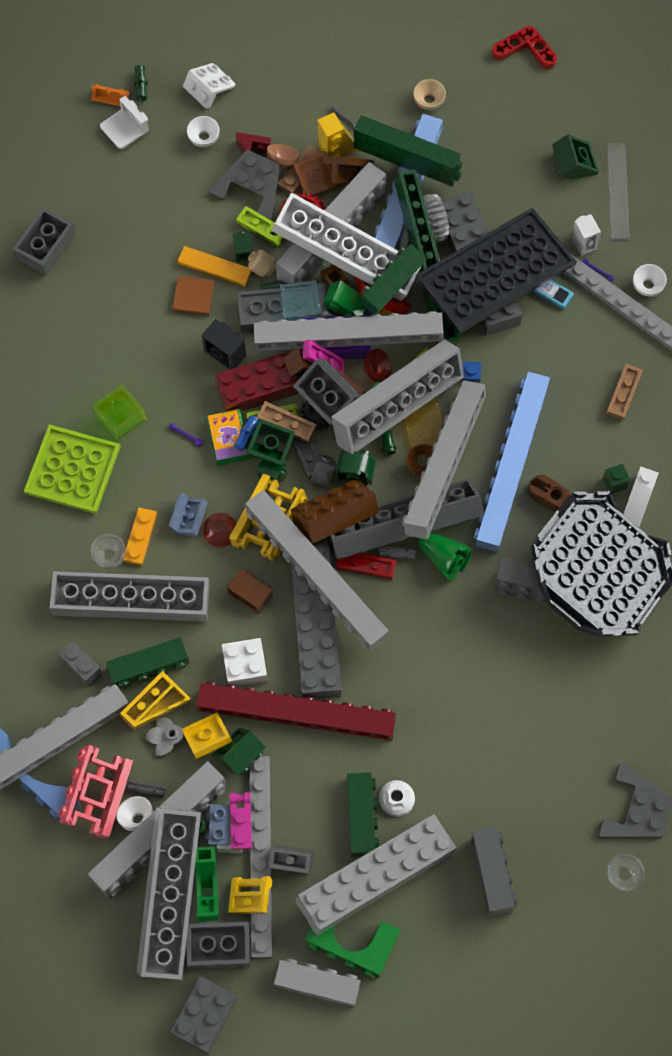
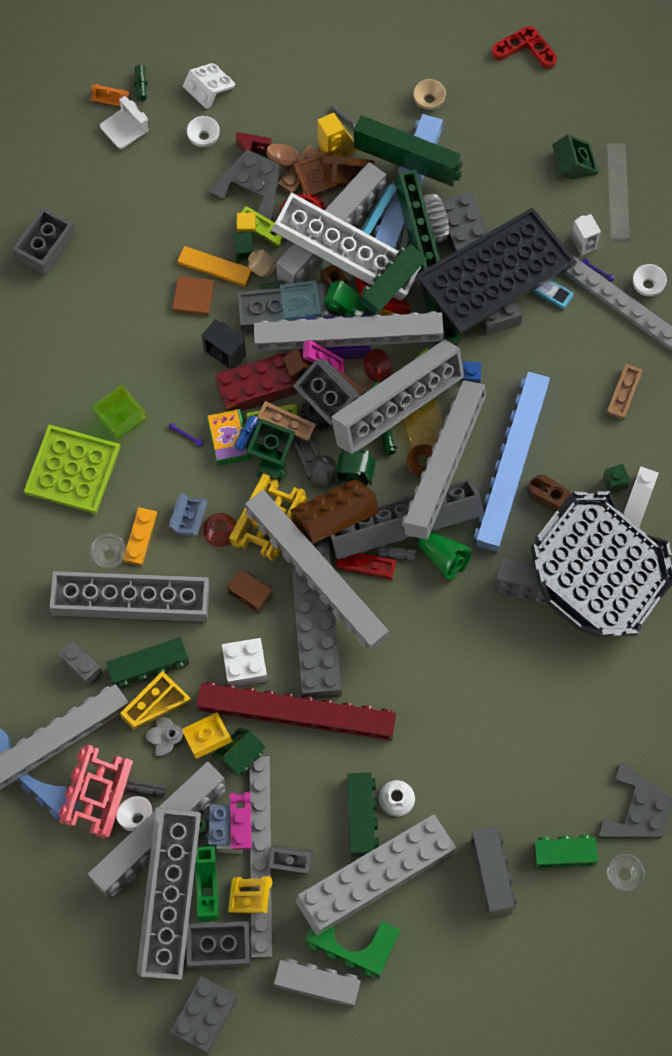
(246, 222): none -> yellow tile
(378, 209): none -> medium azure tile
(565, 852): none -> green brick

